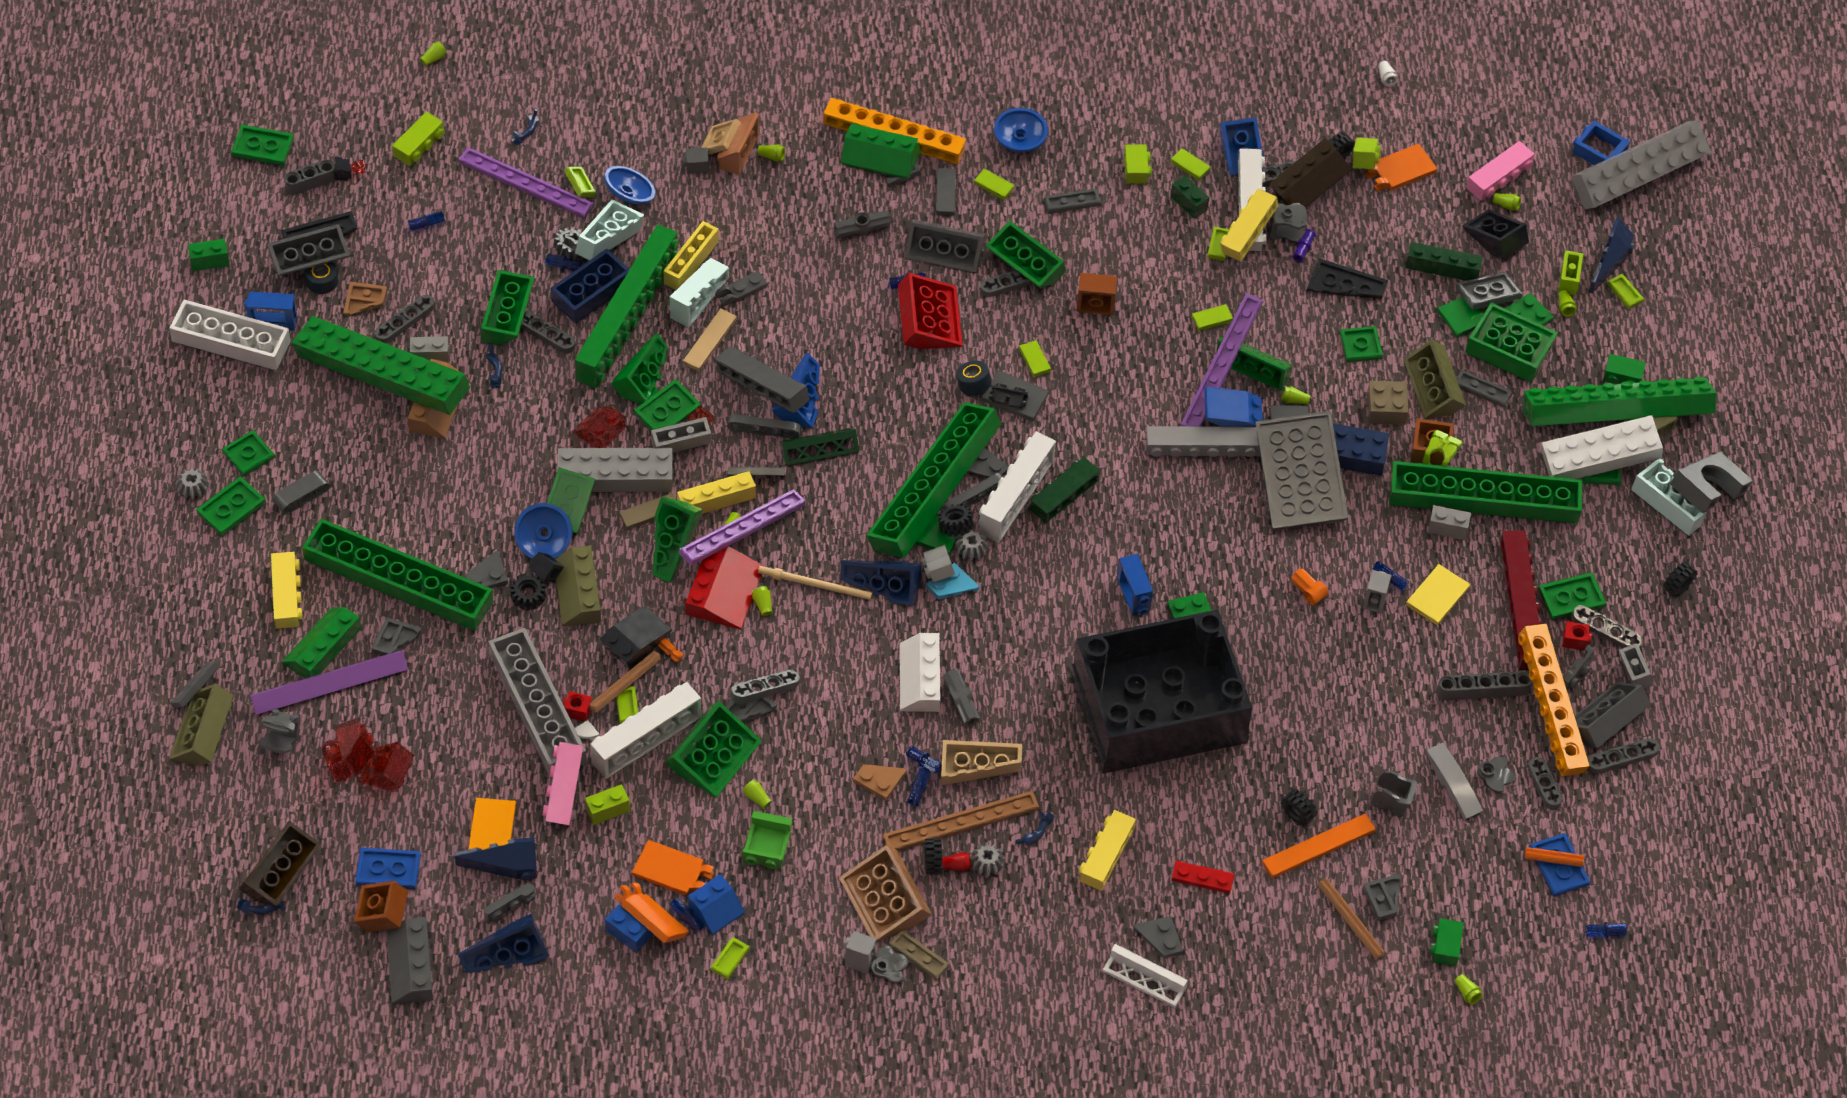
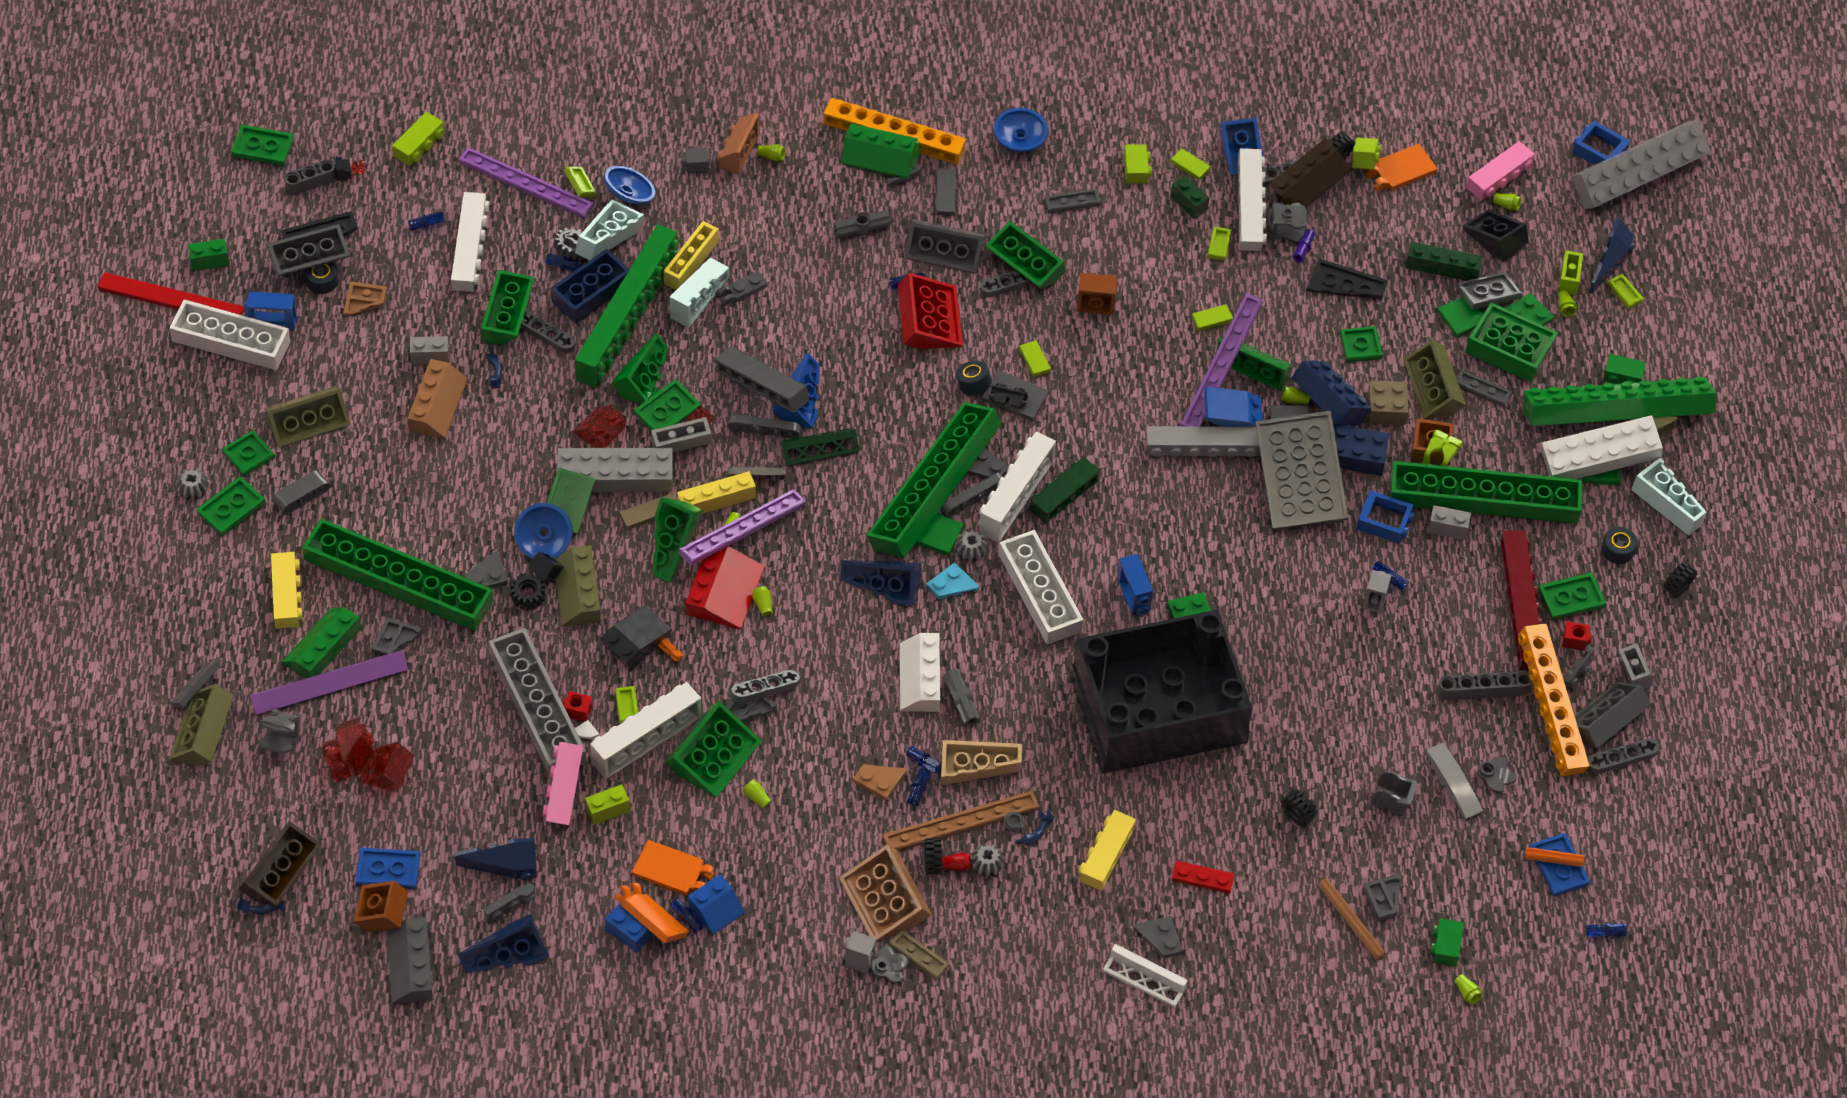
(158, 294): none -> red tile
(307, 416): none -> olive slope
(381, 365): green brick -> none
(402, 317): dark grey beam -> none
(434, 53): lime cone -> none
(469, 242): none -> white brick
(492, 822): light orange tile -> none
(532, 123): dark blue piece -> none
(625, 681): medium nougat axle -> none
(709, 340): tan tile -> none
(721, 136): tan tile -> none
(730, 958): lime tile -> none
(767, 840): bright green panel -> none
(779, 574): tan bar -> none
(937, 564): light grey brick -> none
(955, 520): black tyre -> none
(994, 184): lime tile -> none
(1013, 821): none -> dark grey plate
(1040, 587): none -> white brick
(1249, 224): light yellow brick -> none
(1312, 590): orange piece -> none
(1318, 846): orange tile -> none
(1331, 392): none -> dark blue brick
(1382, 530): none -> blue window
(1387, 74): white cone -> none
(1438, 594): light yellow tile -> none
(1545, 775): dark grey beam -> none
(1608, 624): dark grey beam -> none
(1619, 545): none -> black wheel
(1717, 468): dark grey arch -> none

